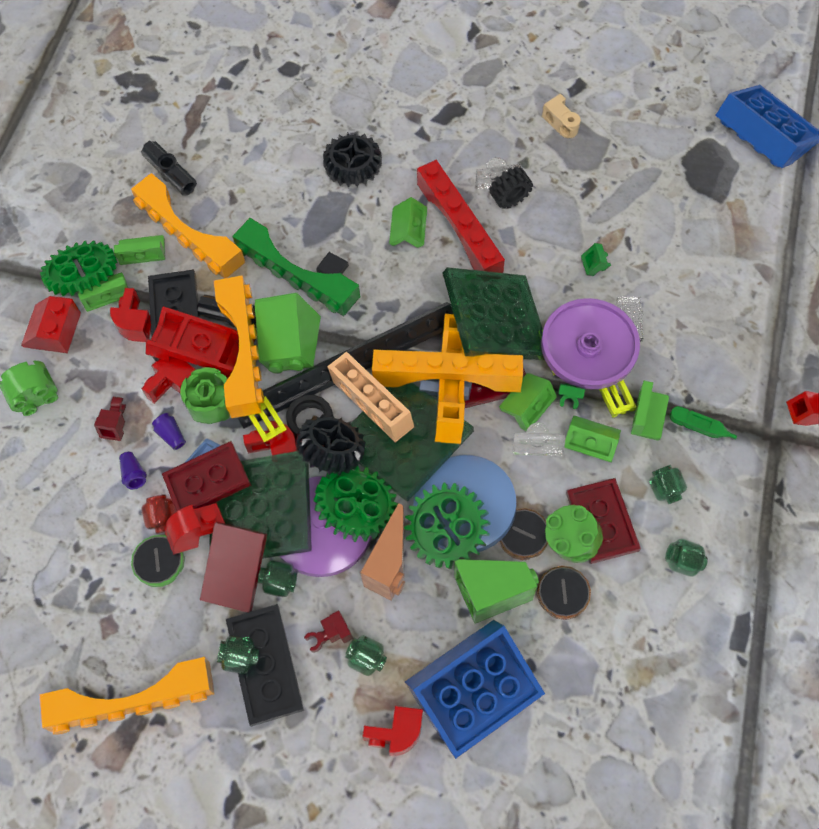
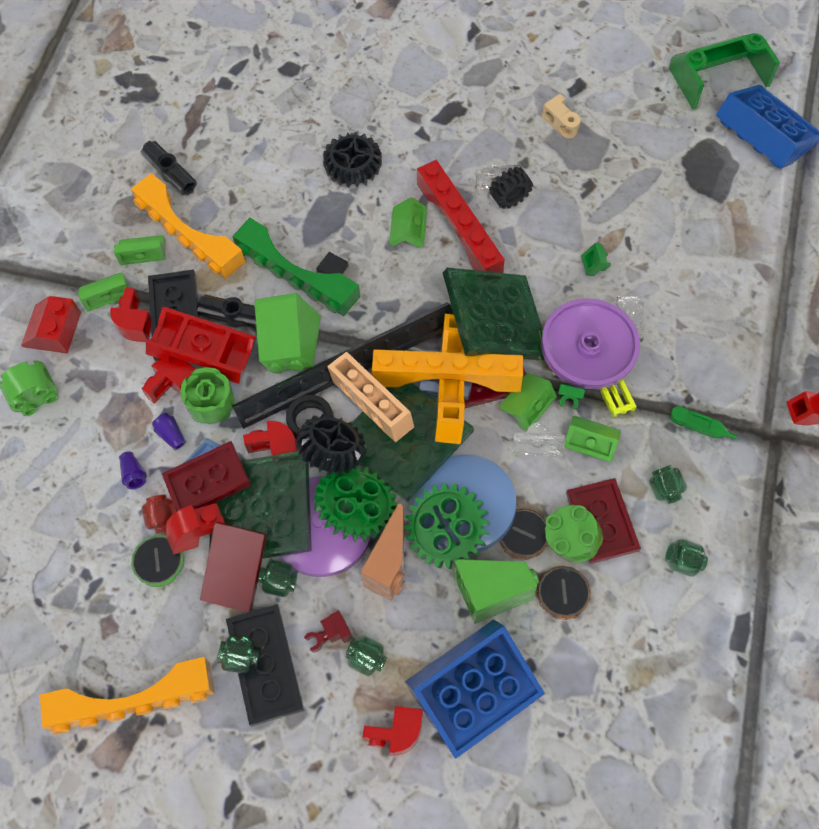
(63, 276): green gear -> none
(111, 422): dark red piece -> none
(241, 388): light orange arch -> none
(273, 432): neon yellow tile -> none
(649, 413): bright green panel -> none
(753, 46): none -> green windscreen

